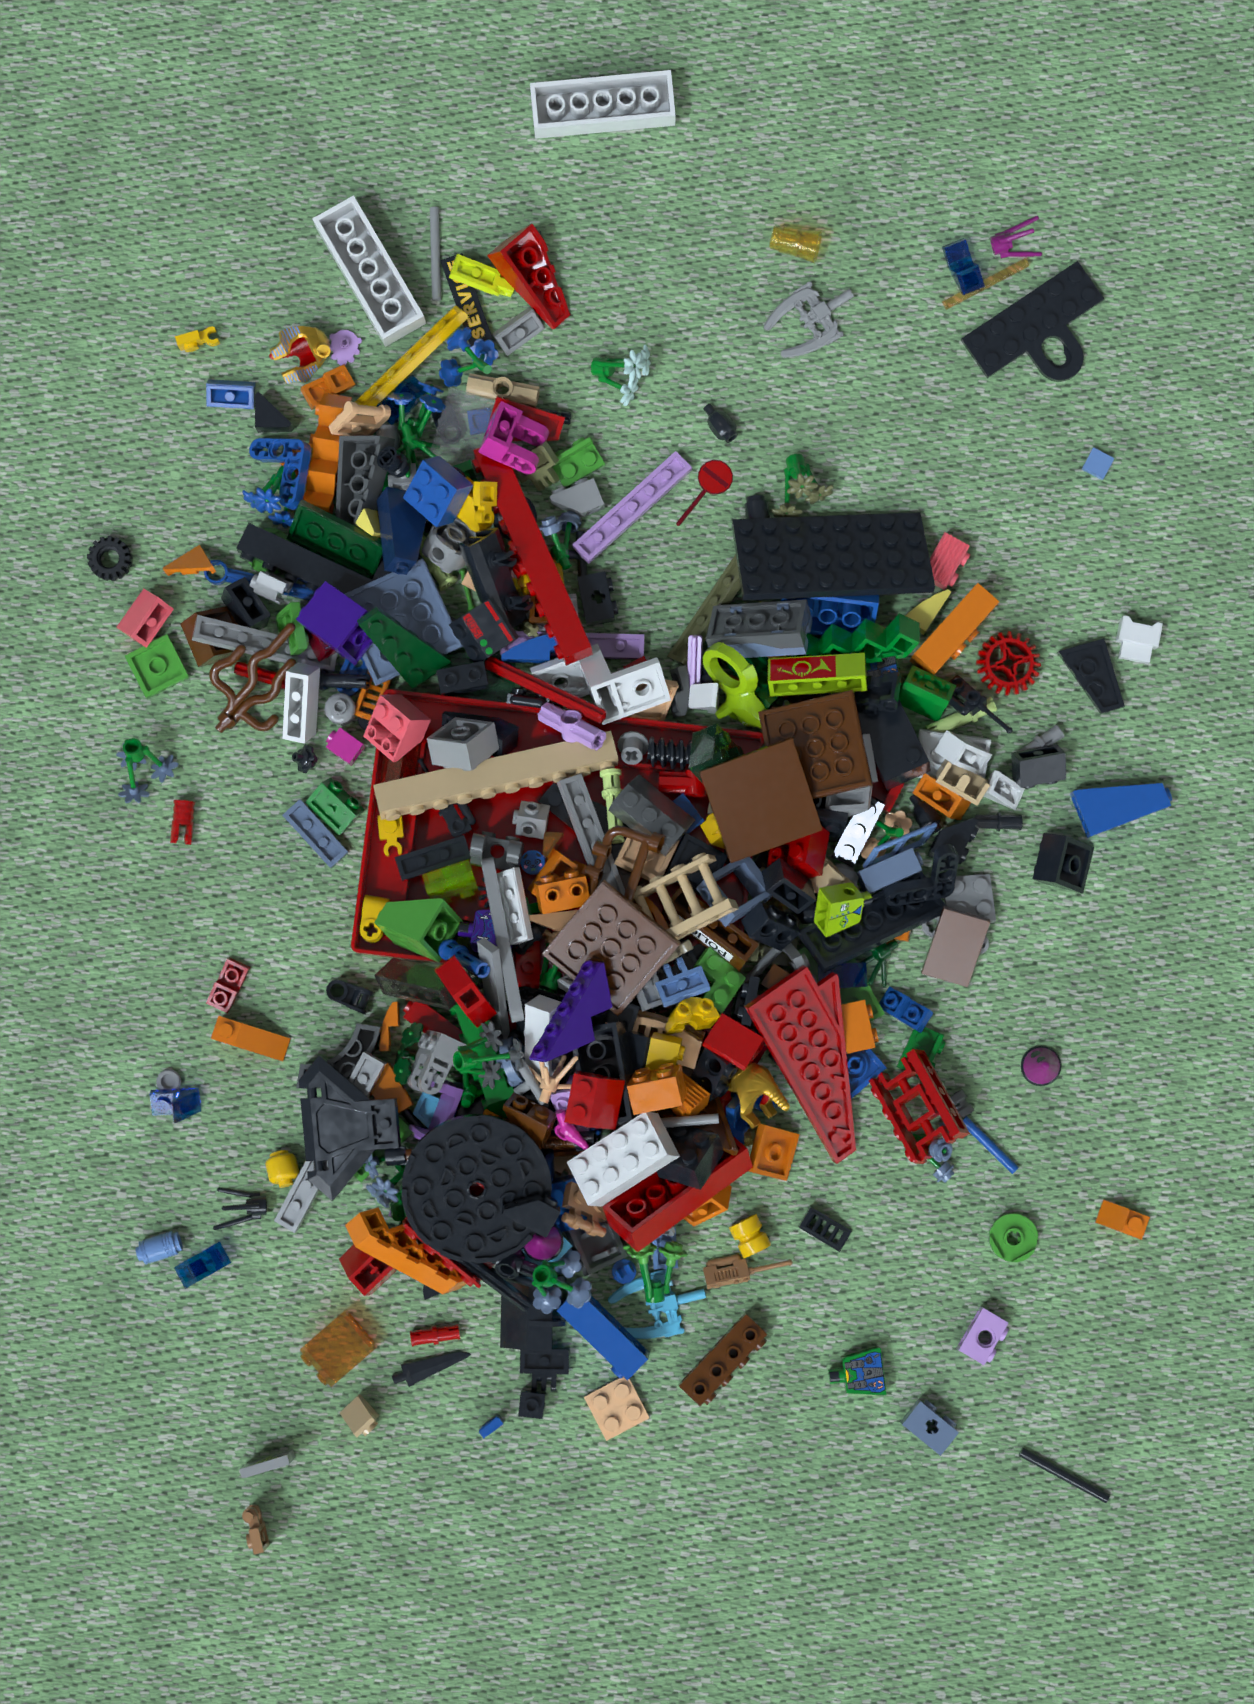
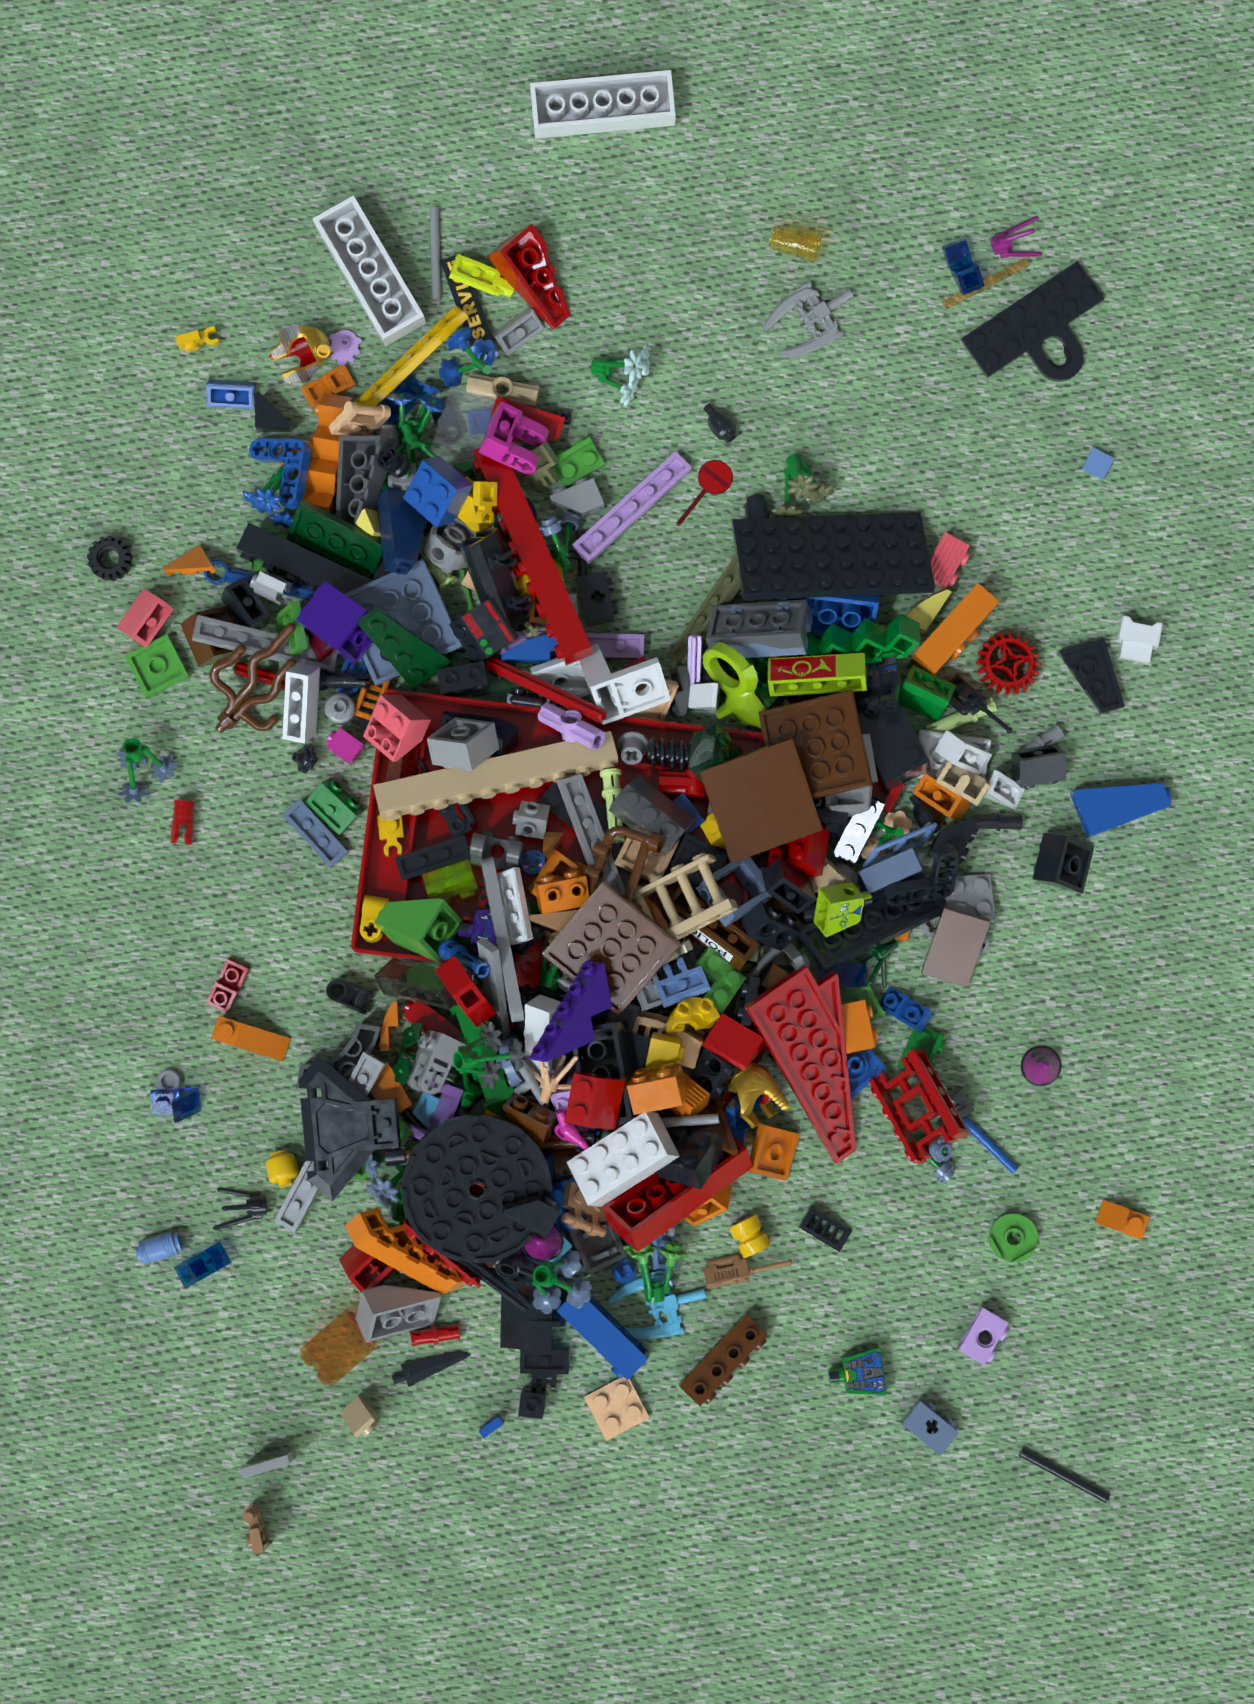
(395, 1310): none -> light grey slope

